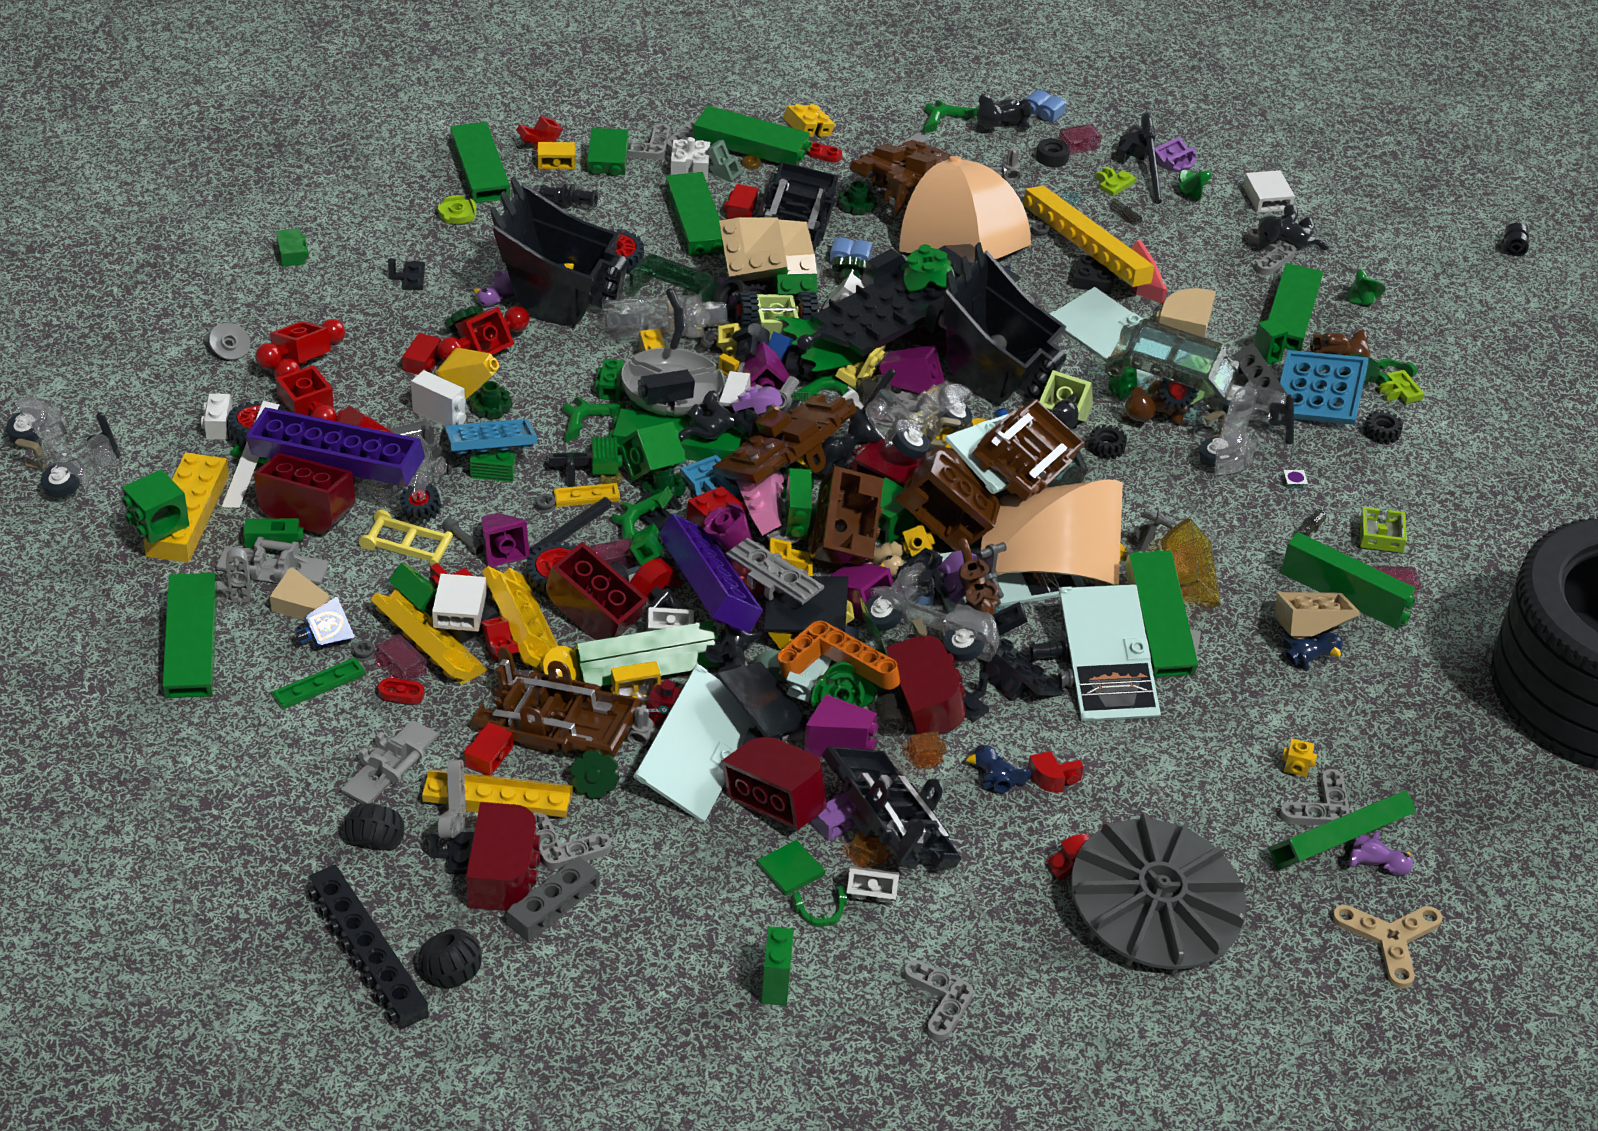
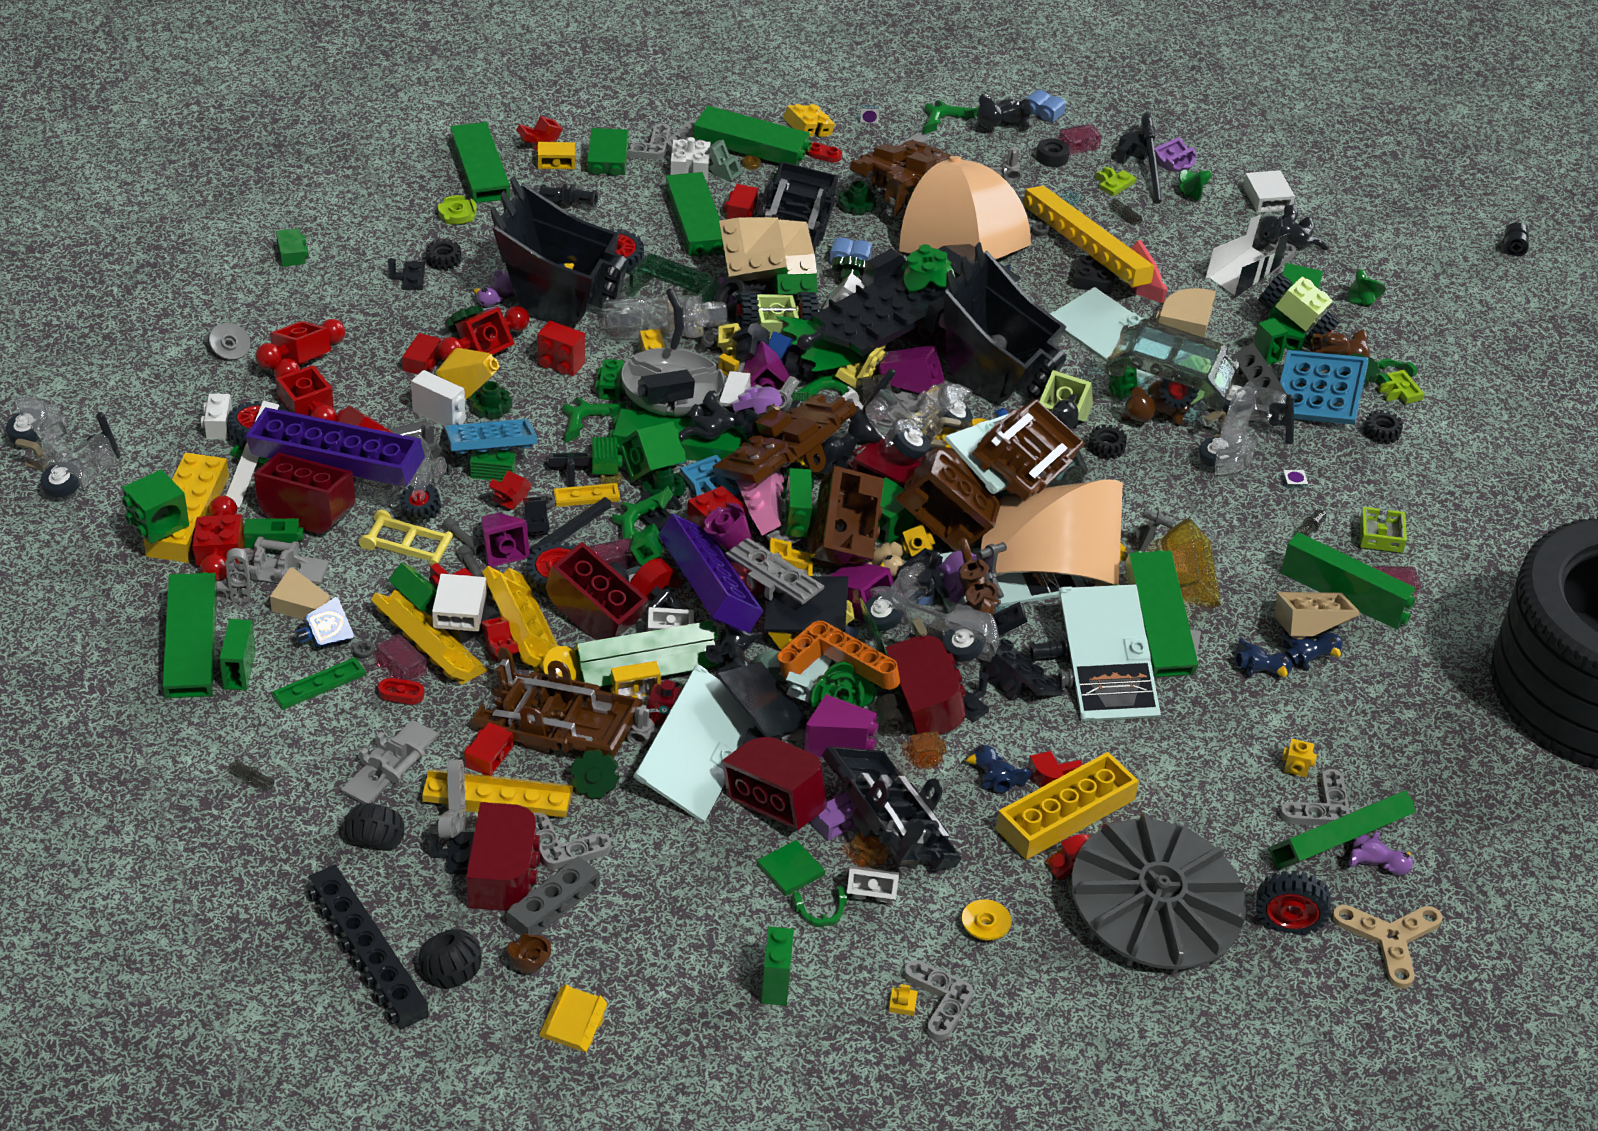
(218, 535): none -> red brick
(237, 654): none -> green brick
(251, 775): none -> clear smoke axle
(437, 260): none -> black tyre
(466, 554): none -> dark grey bar
(510, 490): none -> red brick
(529, 953): none -> reddish brown hair
(536, 515): none -> black brick
(561, 348): none -> red brick
(574, 1018): none -> yellow slope
(869, 114): none -> tile
(903, 1000): none -> yellow tile
(986, 912): none -> yellow dish
(1066, 805): none -> yellow brick
(1239, 265): none -> white sticker
(1256, 659): none -> dark blue animal
(1293, 903): none -> black wheel
(1301, 304): none -> yellowish green brick

